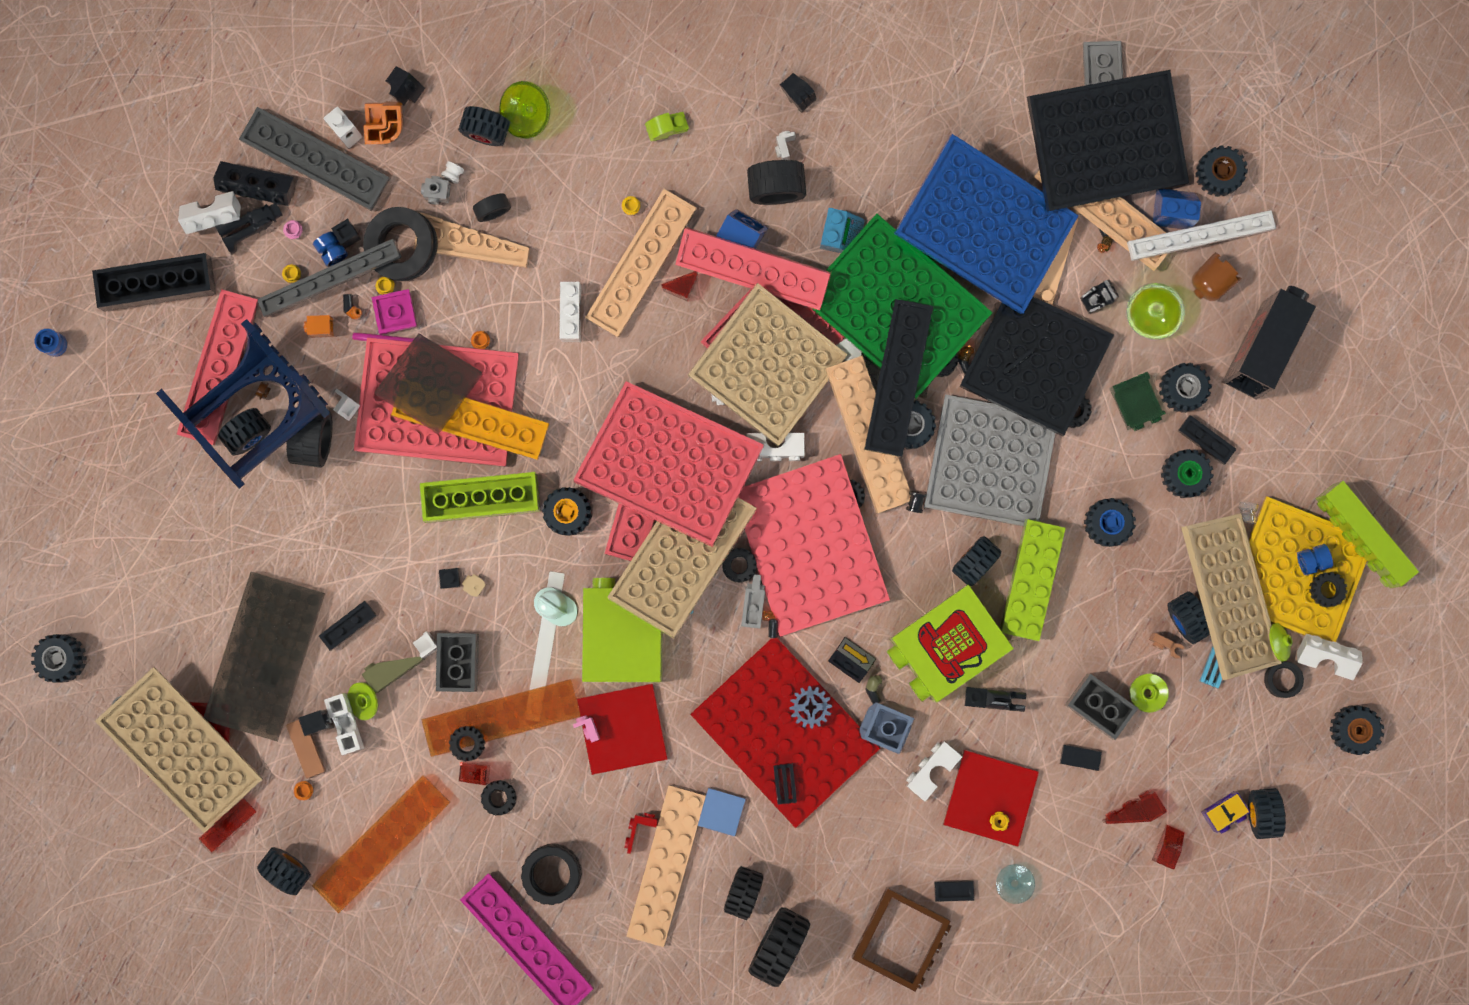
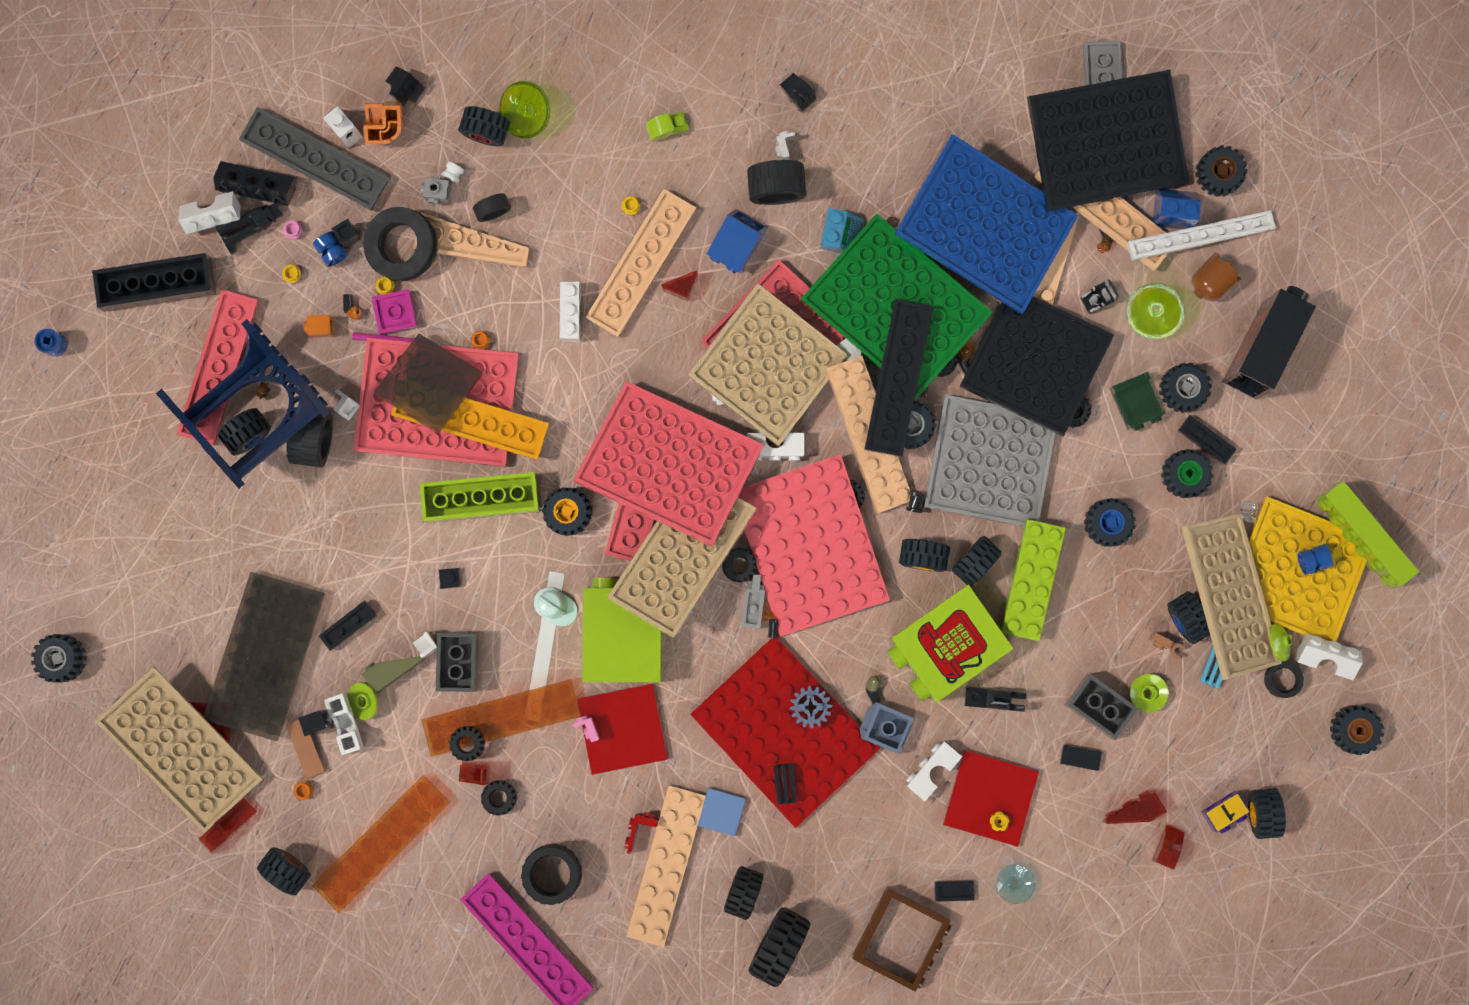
(329, 278): dark grey plate -> none
(473, 585): tan piece -> none
(752, 266): coral plate -> none
(852, 660): panel -> none
(924, 555): none -> black wheel
(1339, 585): black tyre -> none

